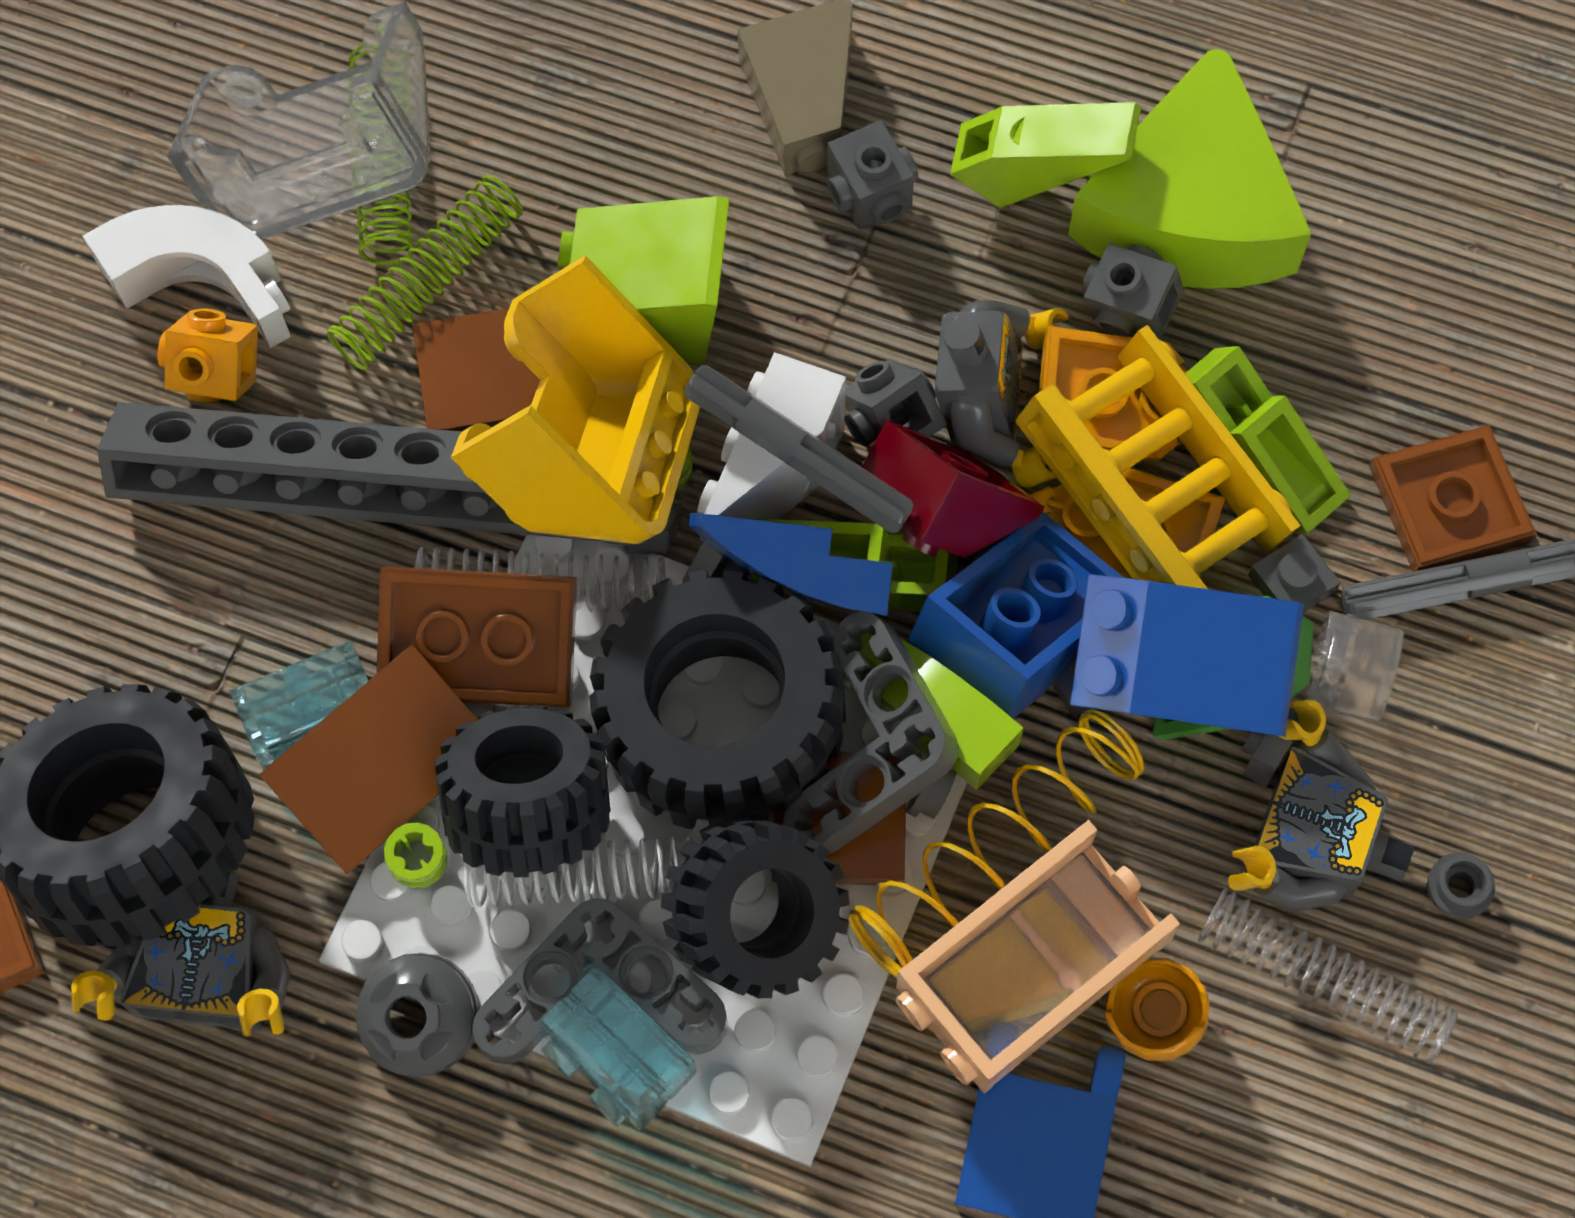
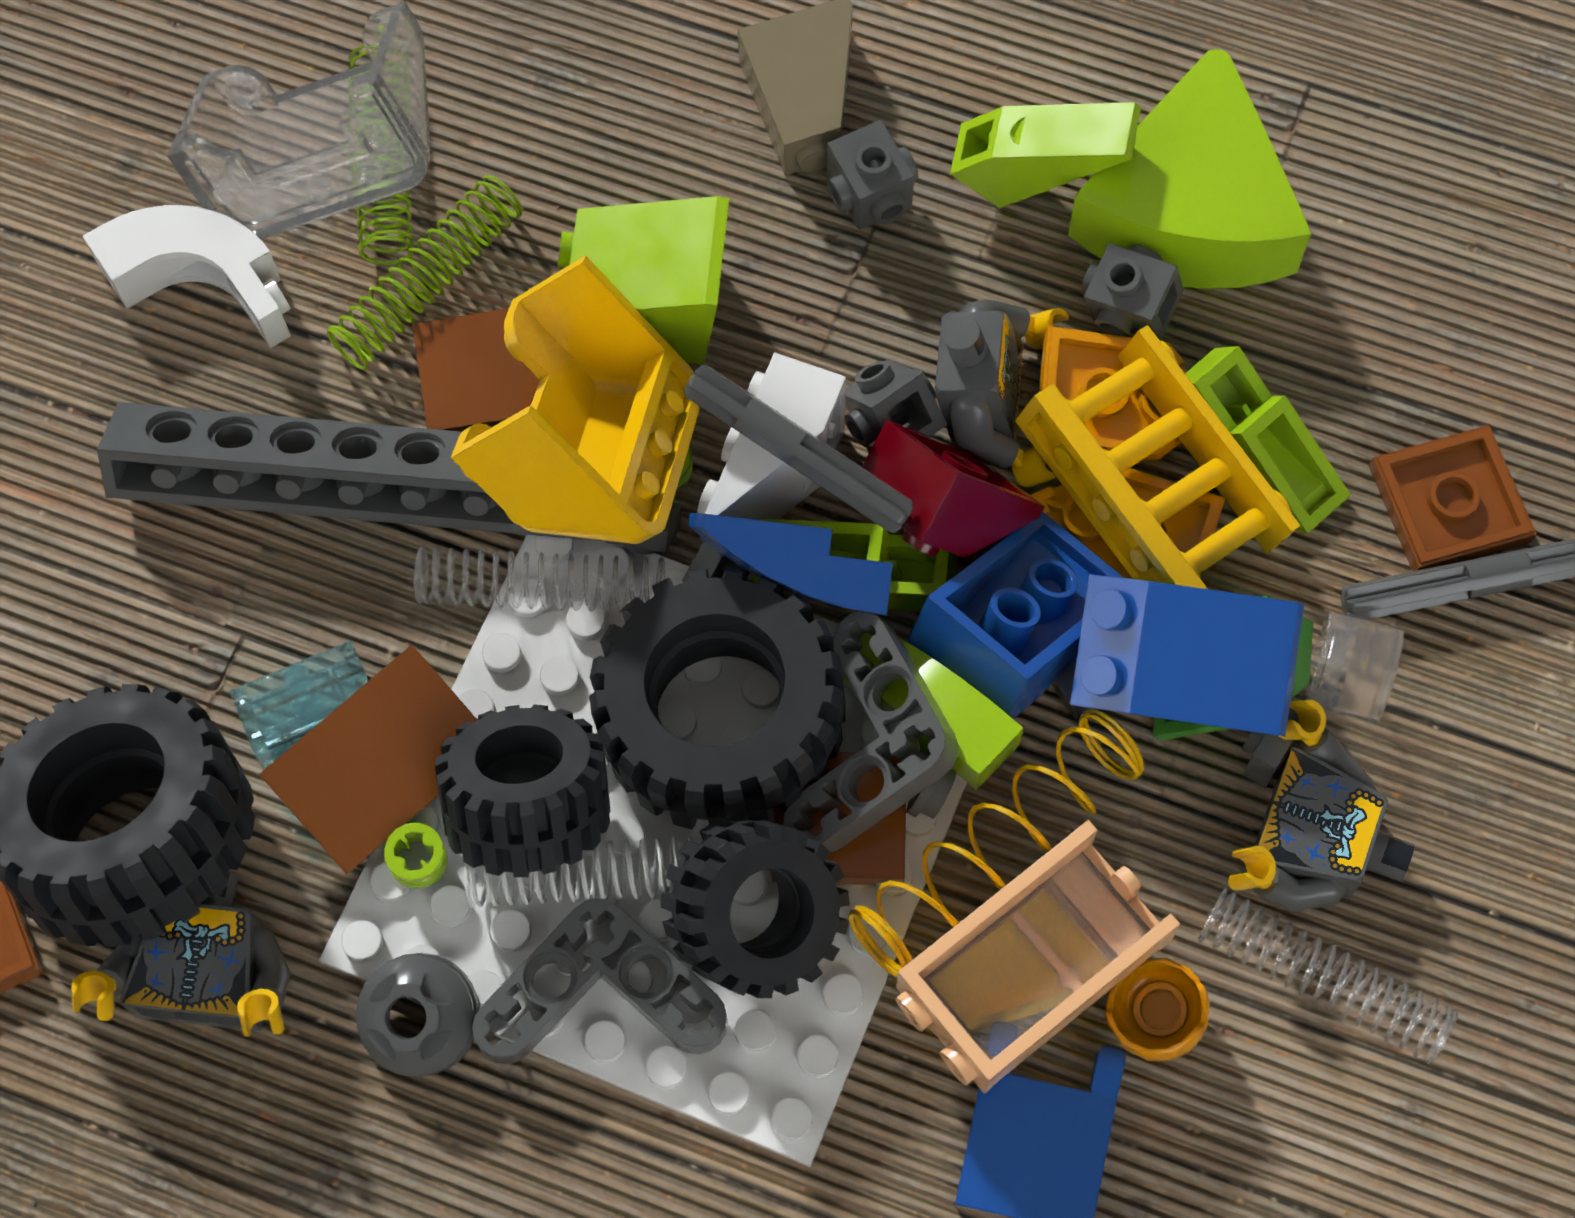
(209, 356): light orange brick -> none
(484, 631): dark orange tile -> none
(616, 1050): clear light blue brick -> none
(1295, 574): dark grey plate -> none
(1470, 870): dark grey plate -> none

